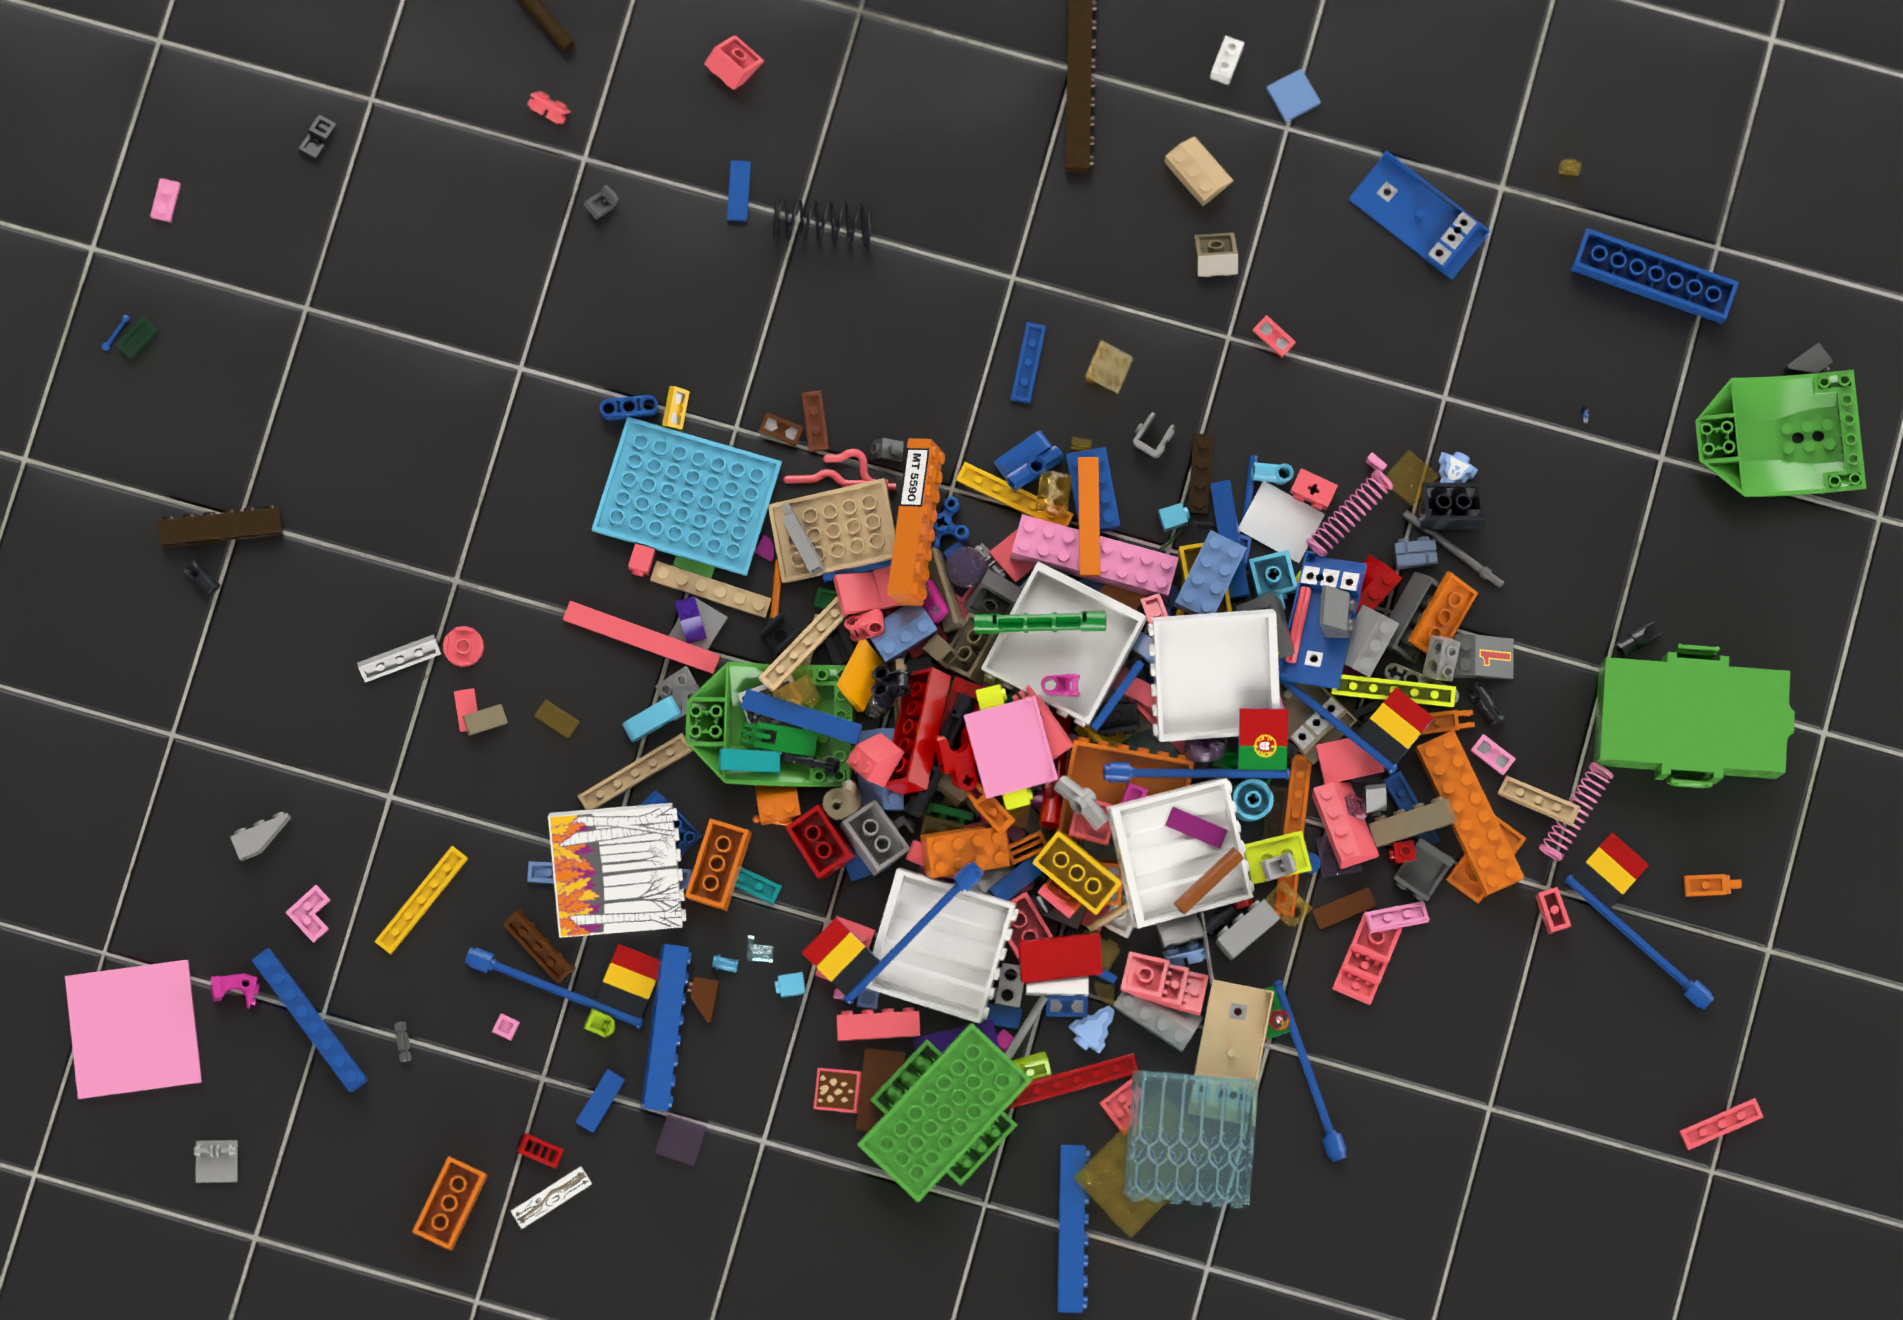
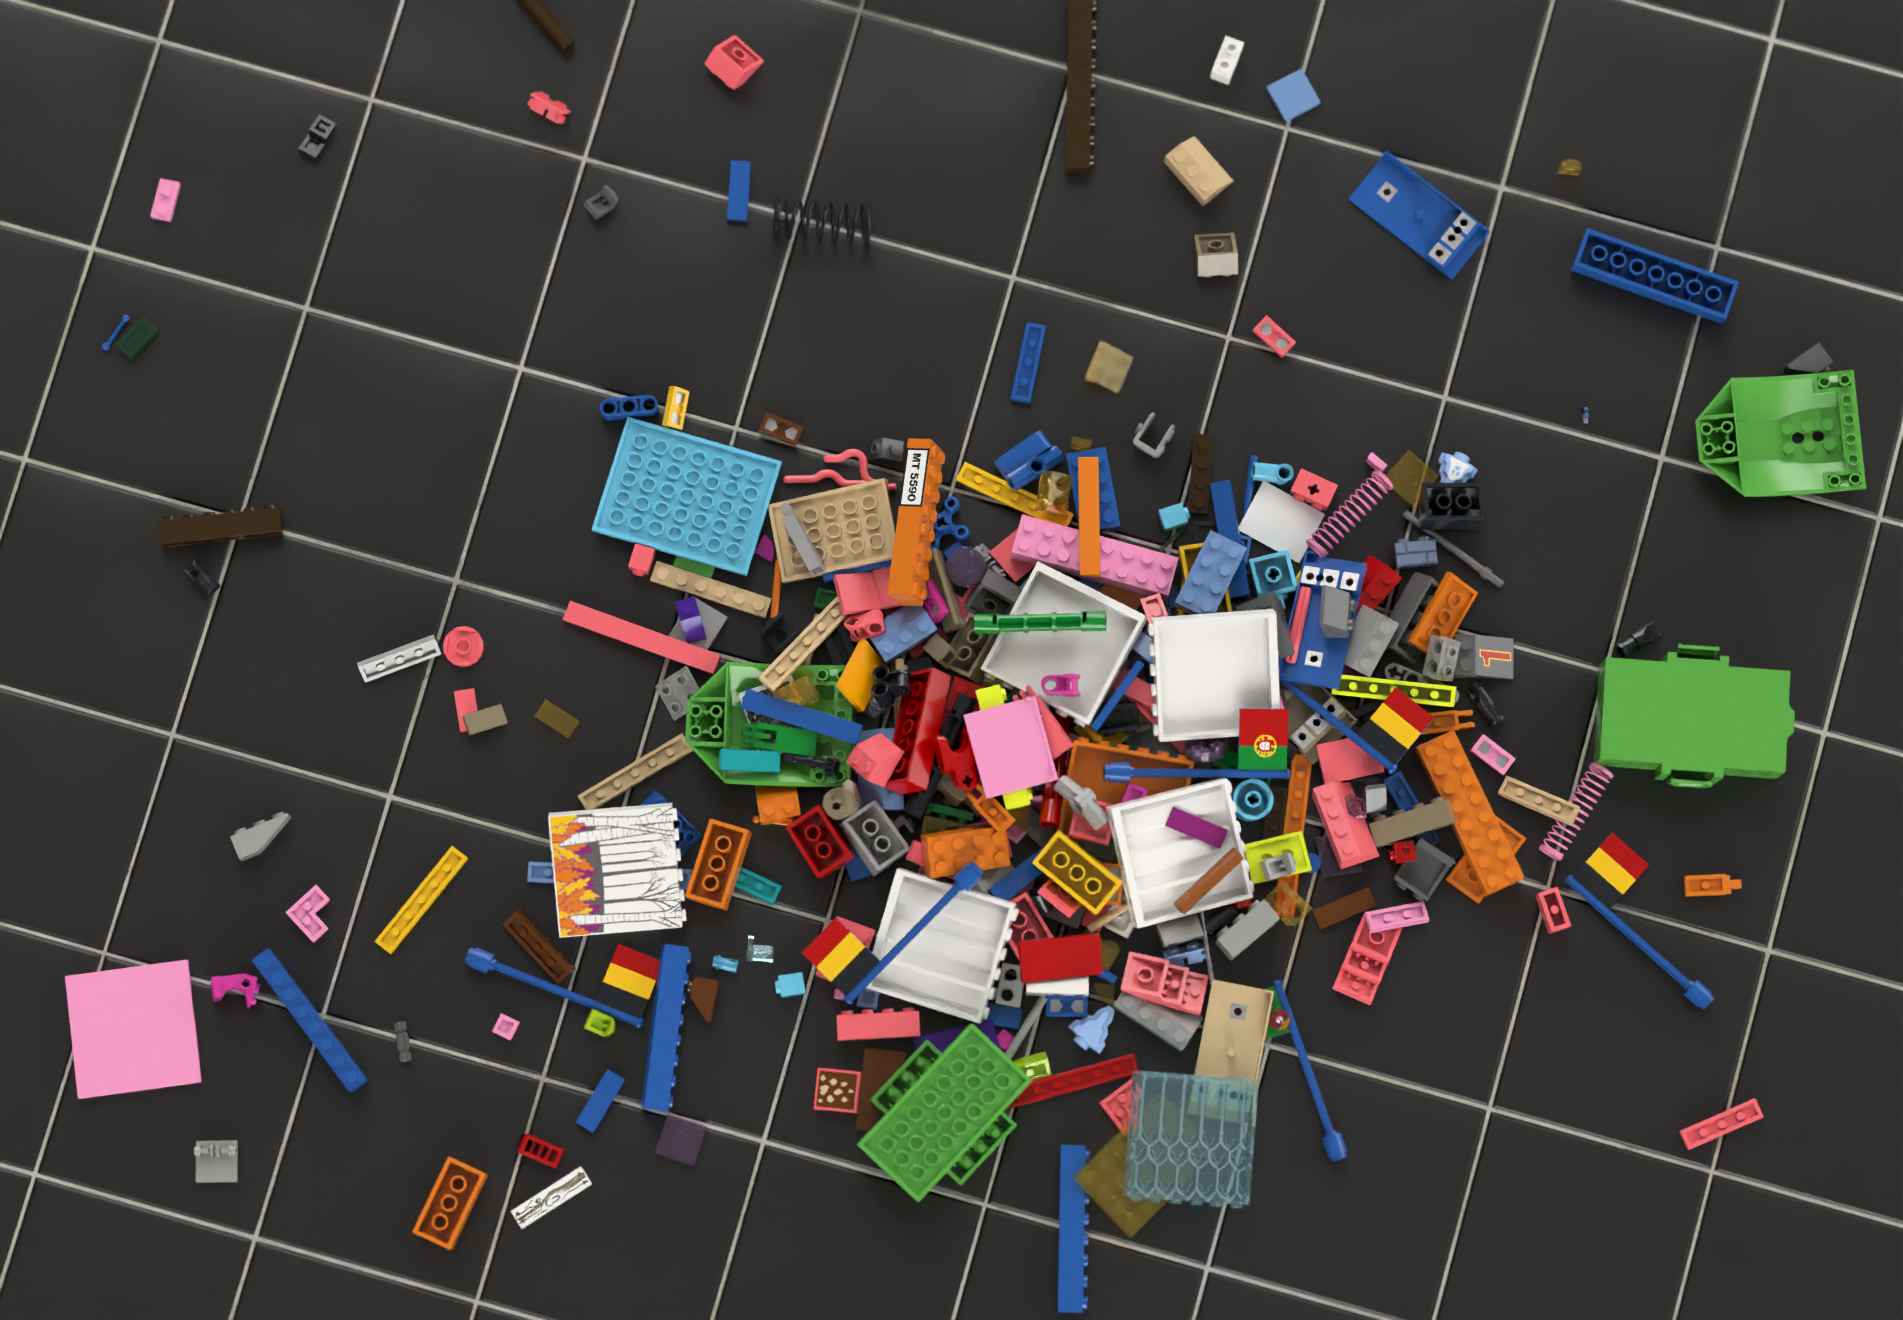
(652, 719): medium azure beam -> none
(815, 421): copper tile -> none
(1026, 838): orange tile -> none

